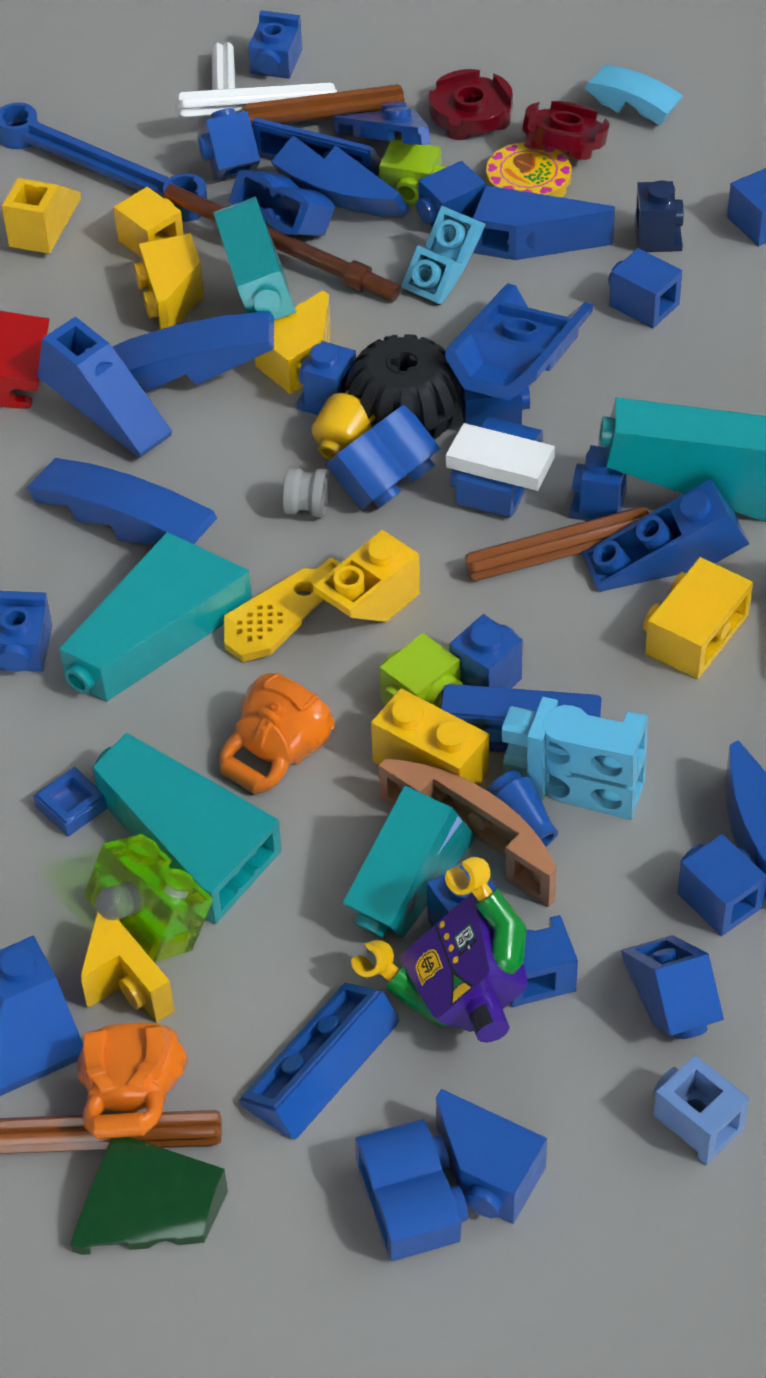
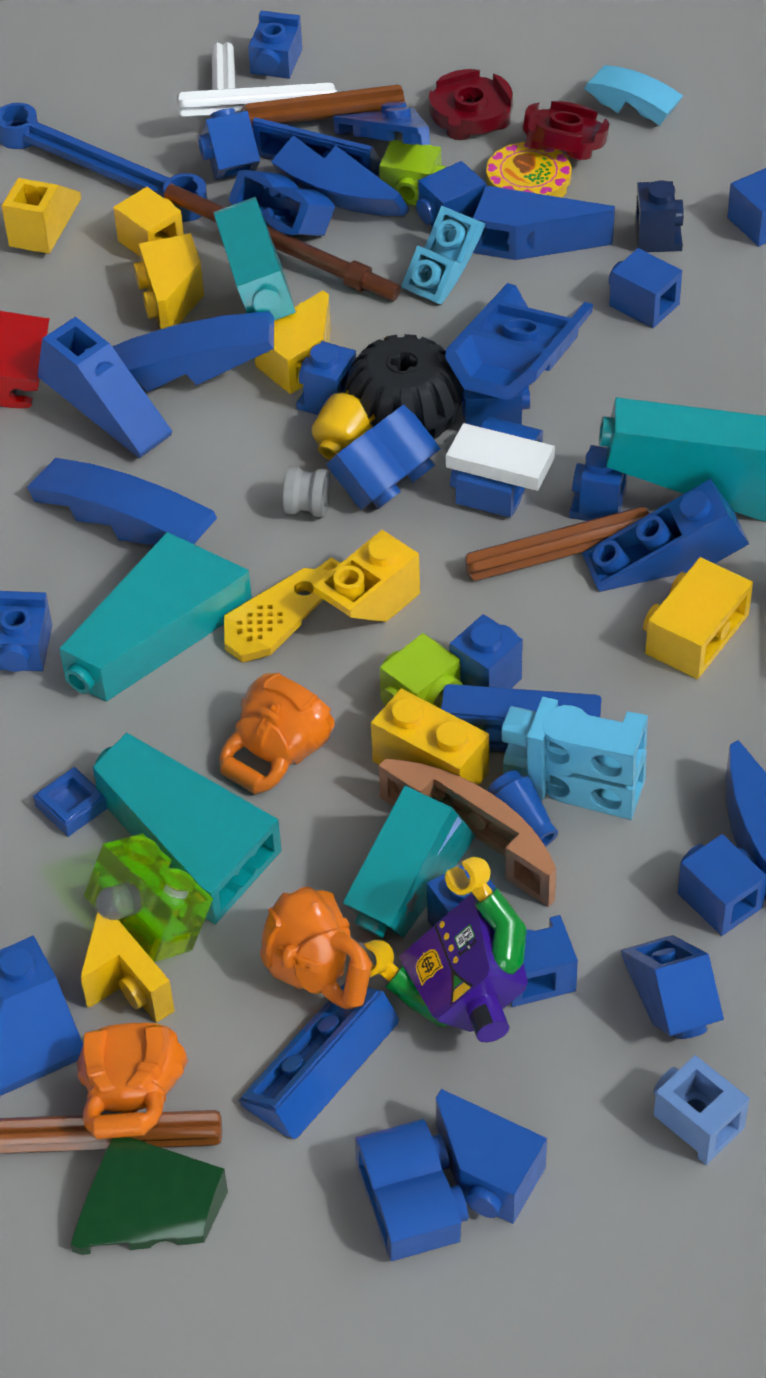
(308, 946): none -> orange piece

